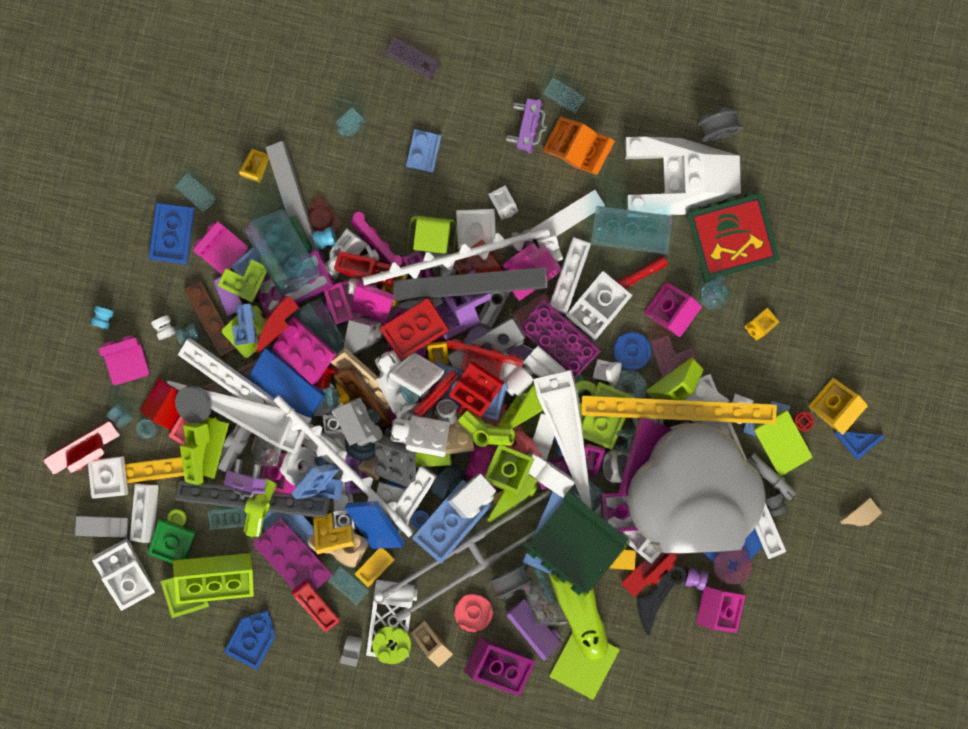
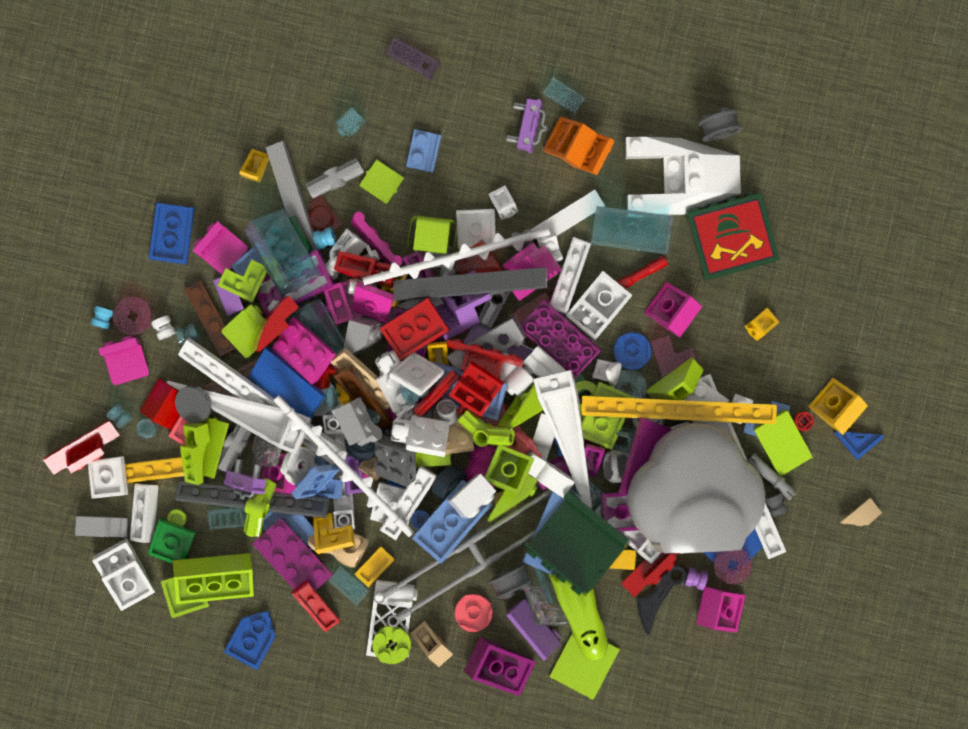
(127, 325): none -> clear pink plate
(195, 192): clear light blue tile -> none
(245, 331): medium blue plate -> none
(334, 178): none -> light grey piece
(351, 651): light grey leg -> none
(374, 524): blue tile -> none
(381, 181): none -> lime piece
(714, 293): clear light blue head -> none

